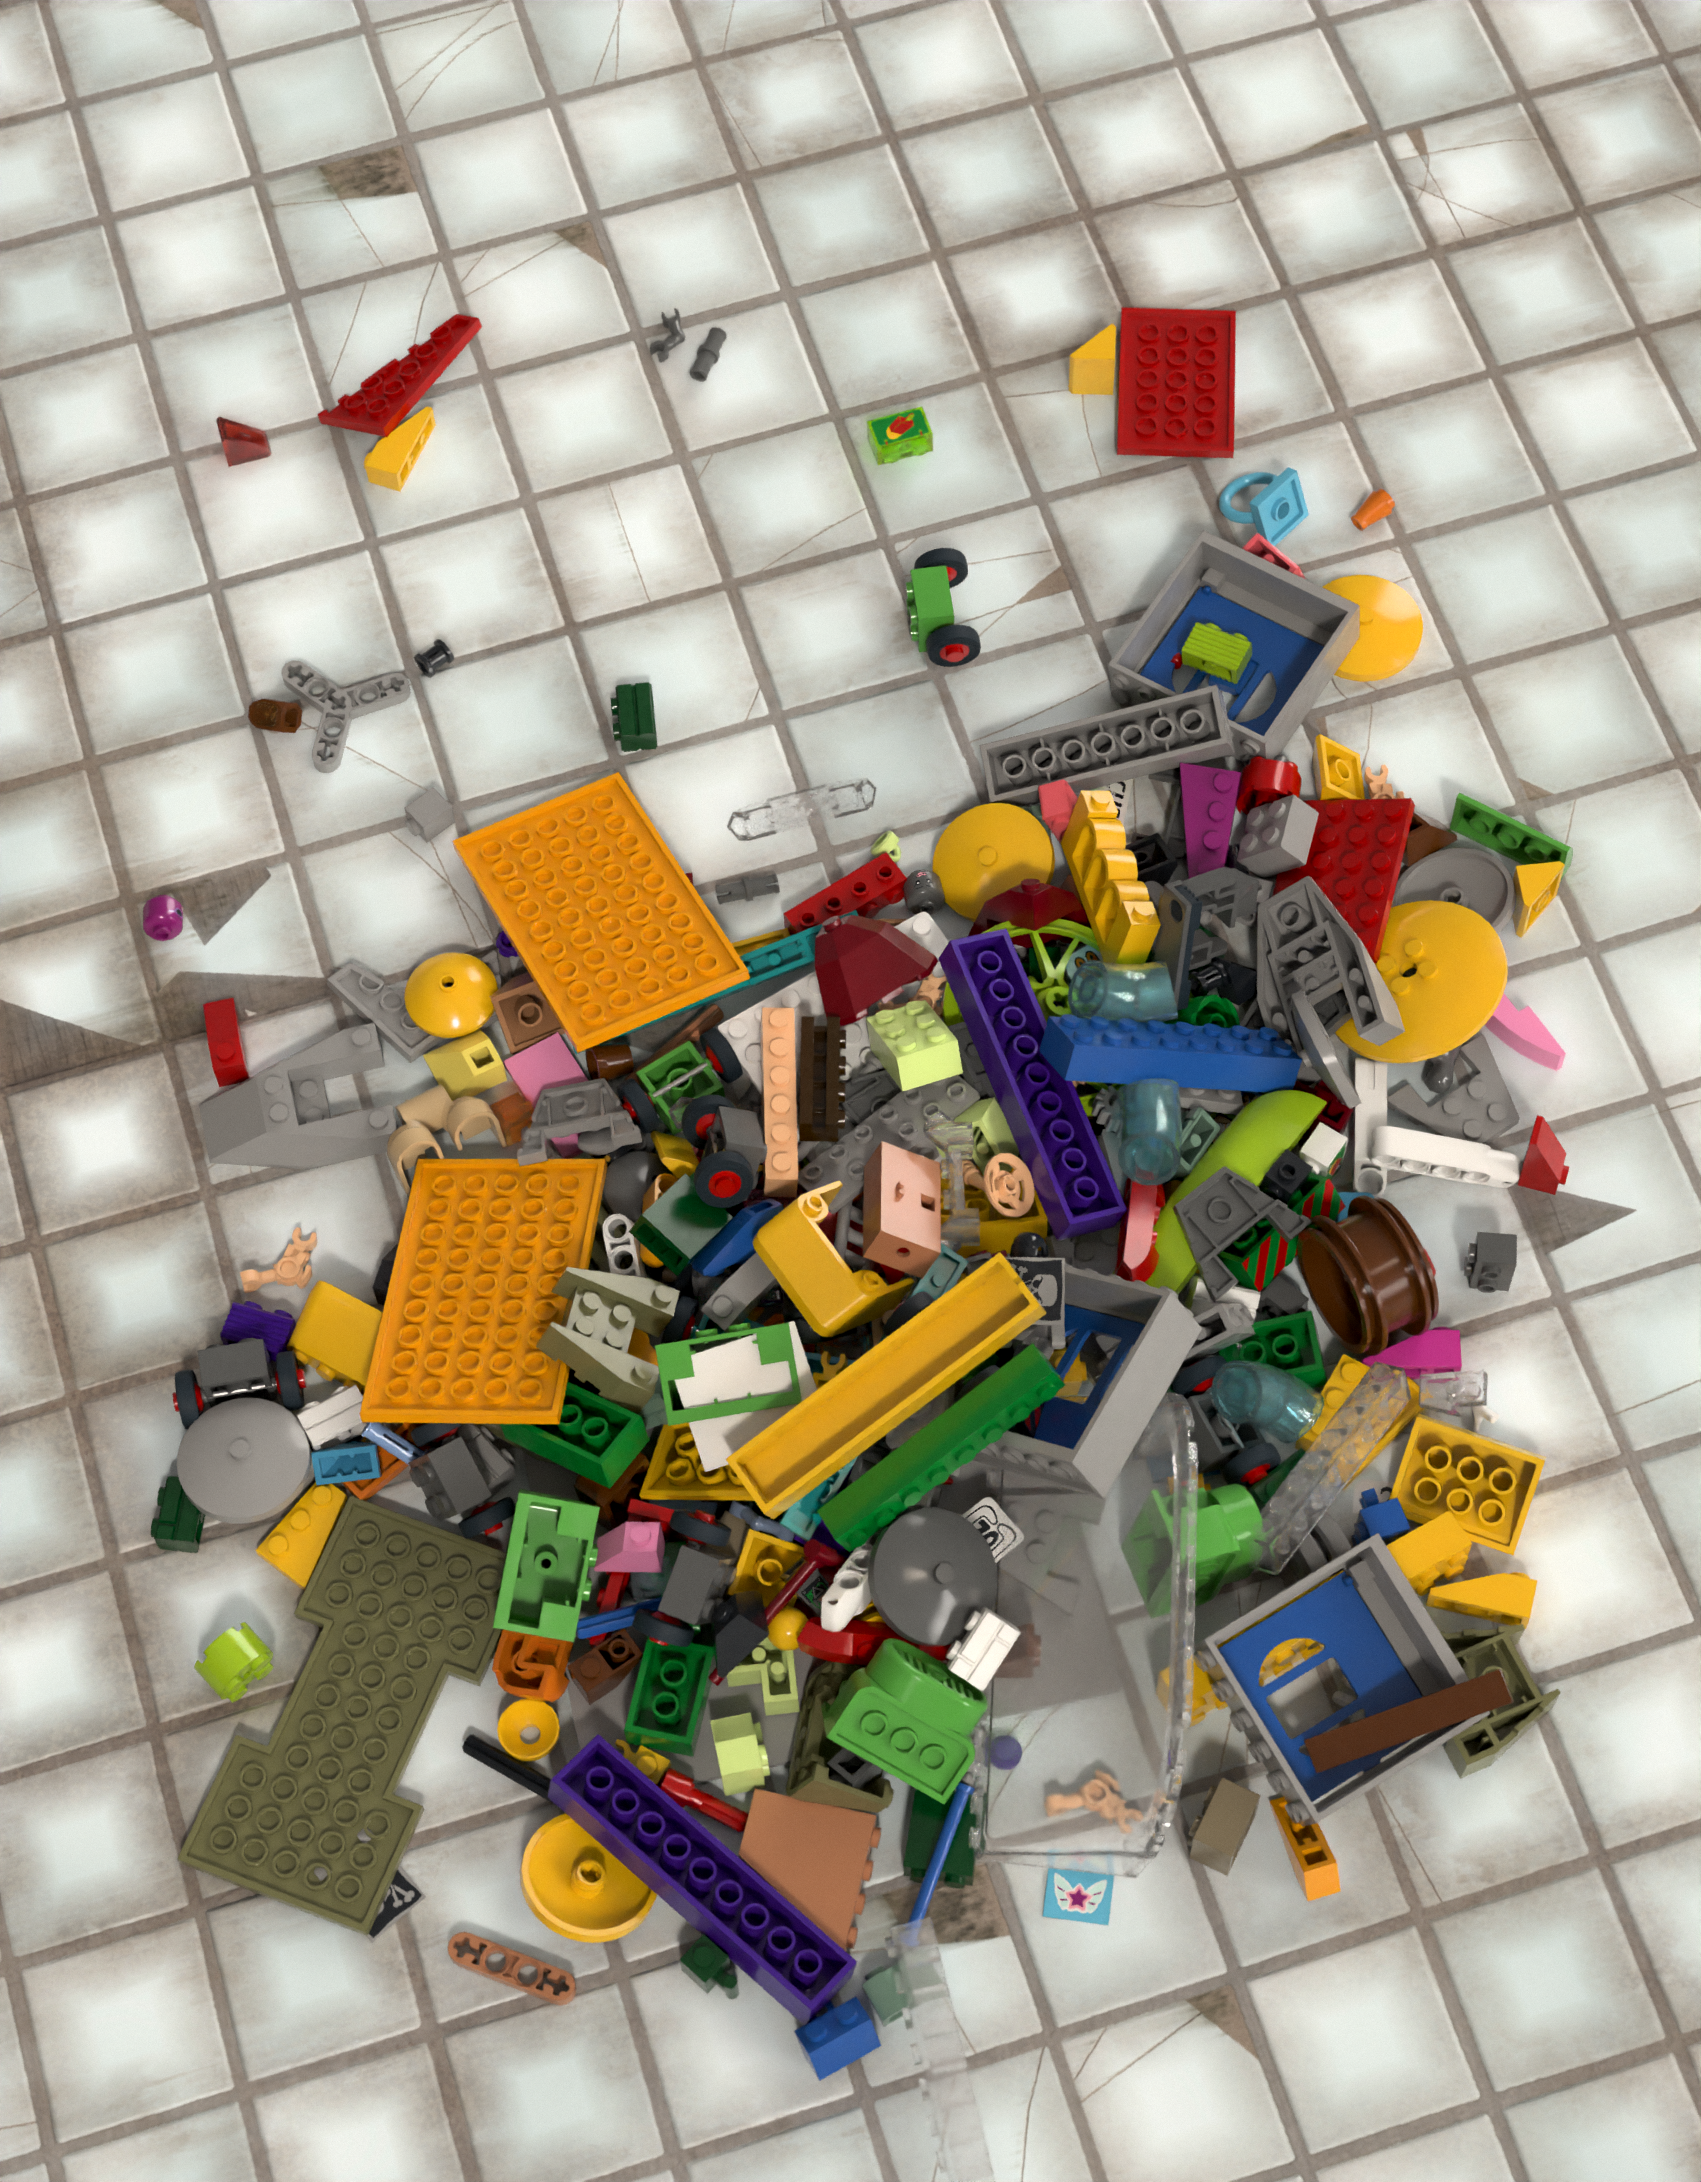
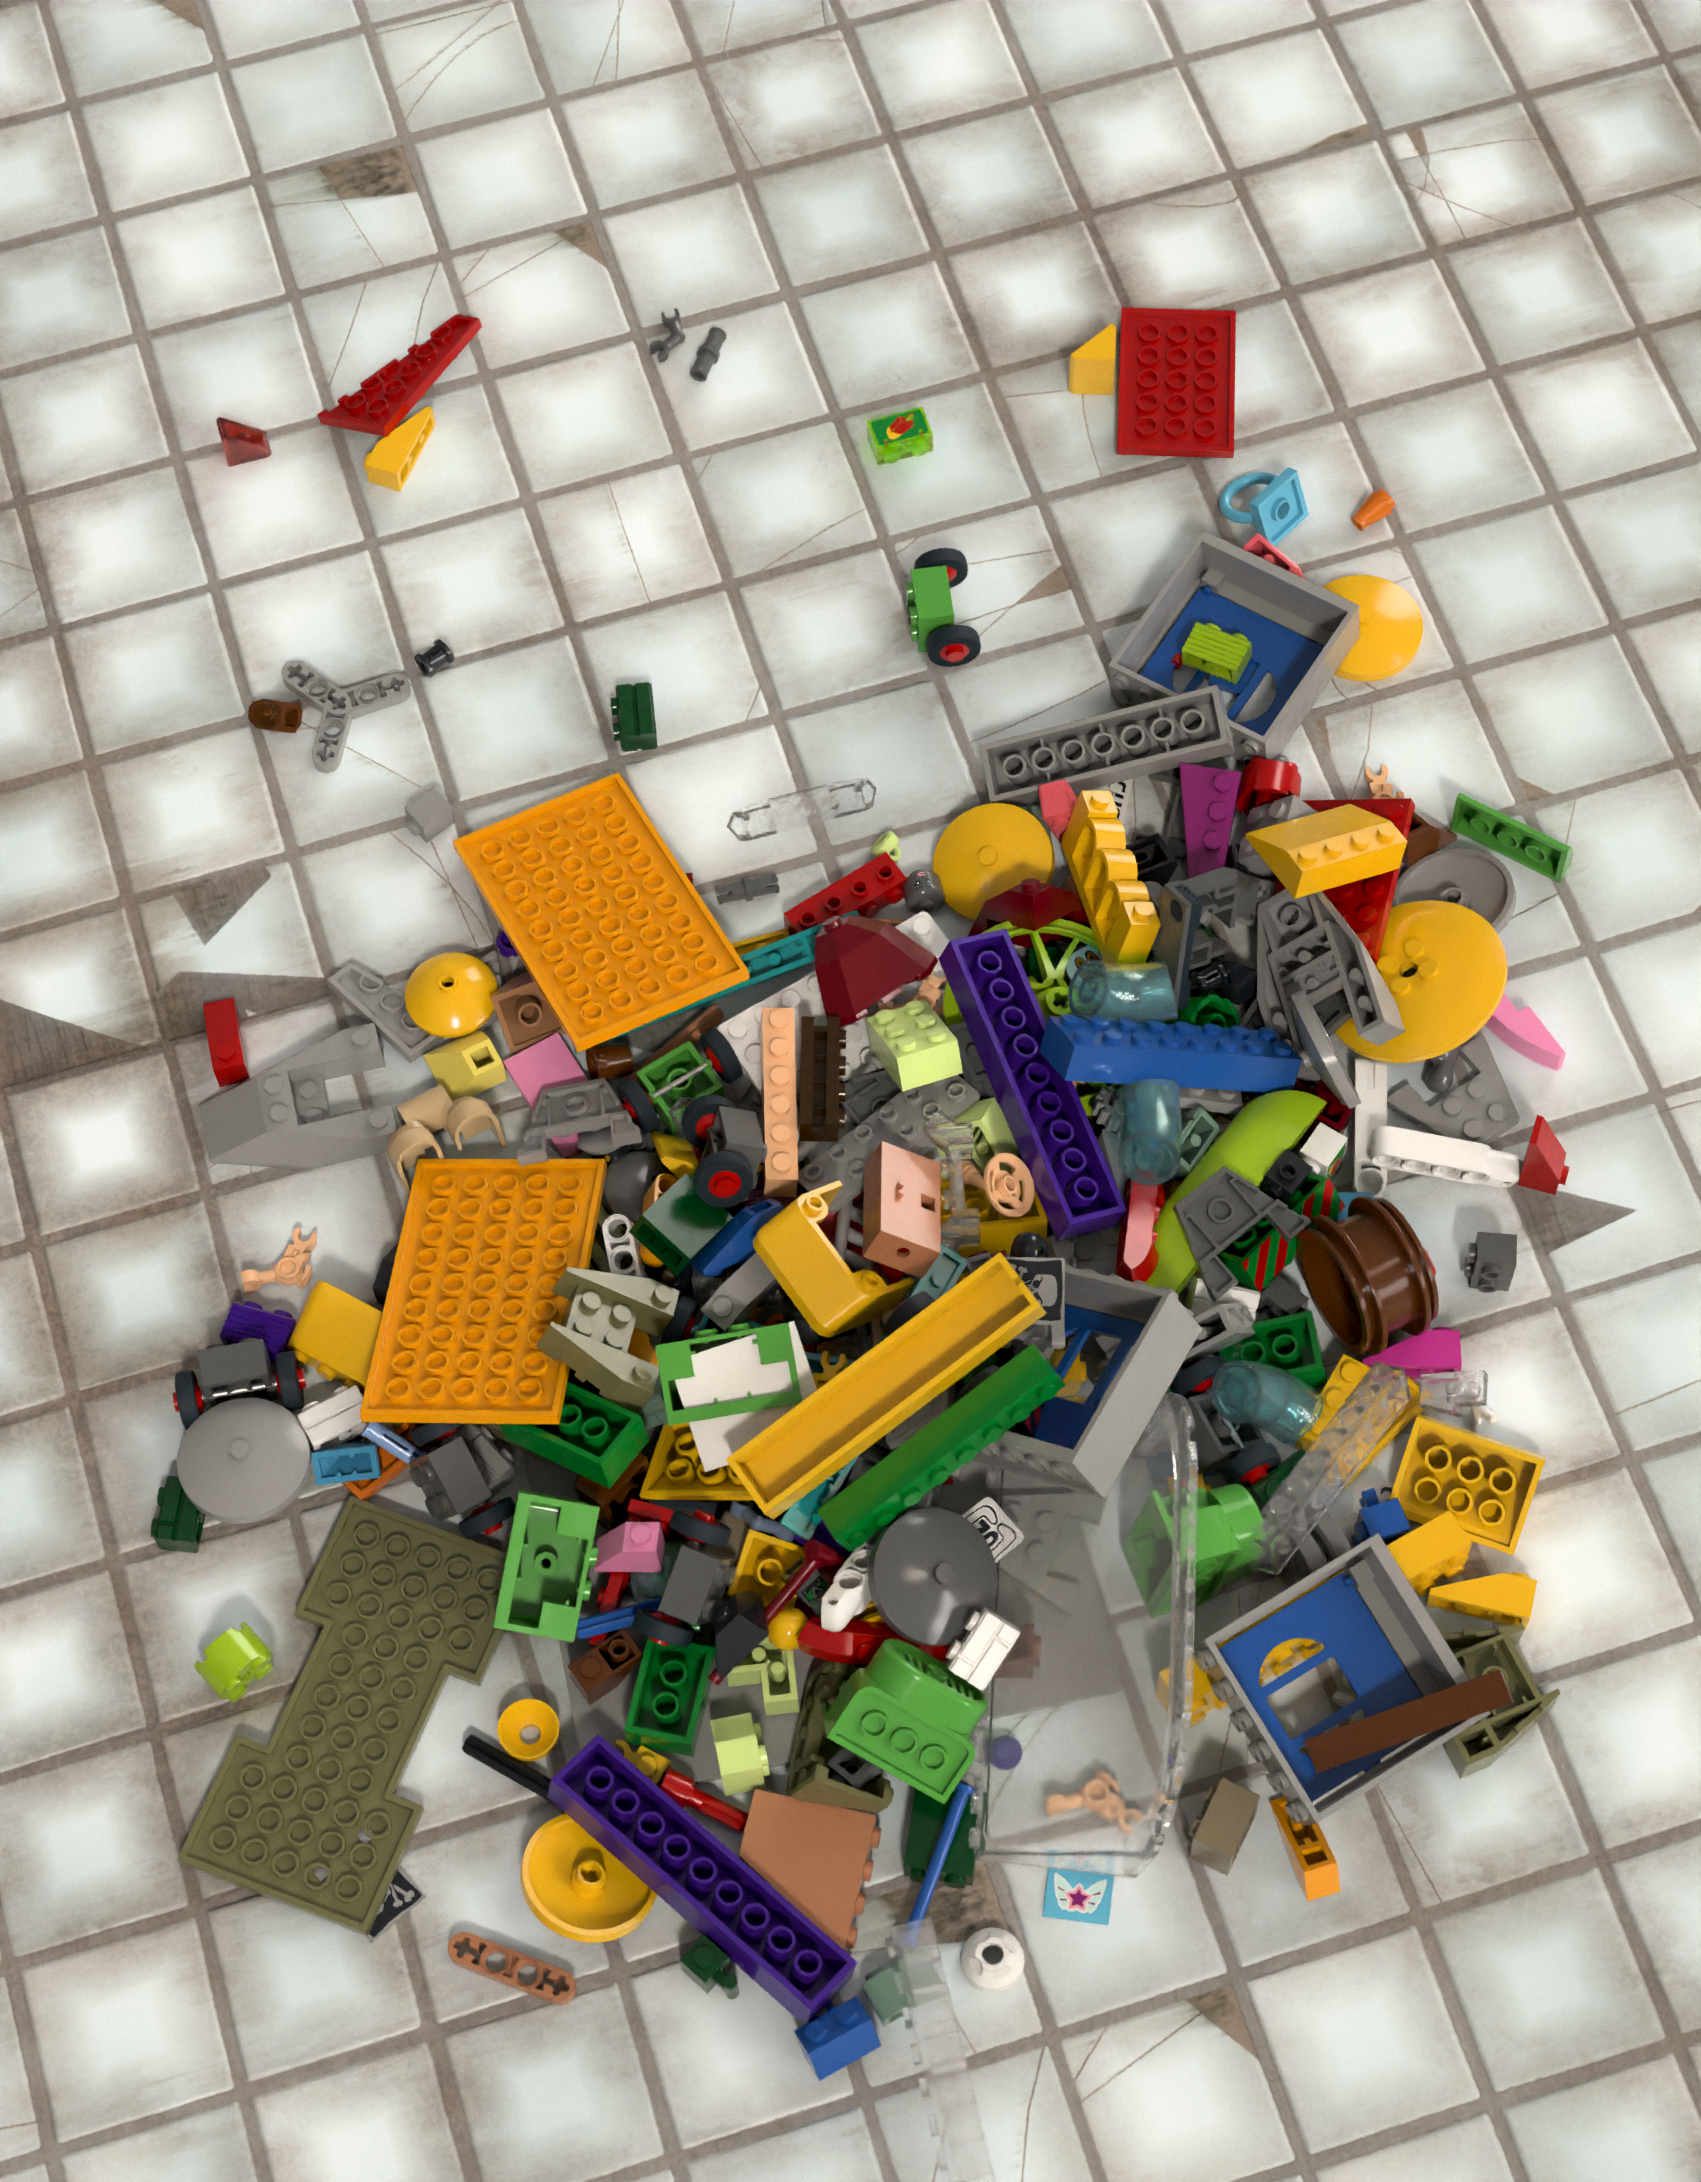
(162, 918): magenta head -> none
(303, 1533): yellow wing -> none
(513, 1116): clear orange brick -> none
(532, 1665): orange brick -> none
(992, 1977): none -> white piece
(1329, 849): none -> yellow slope
(1336, 771): yellow slope -> none
(1535, 889): yellow slope -> none

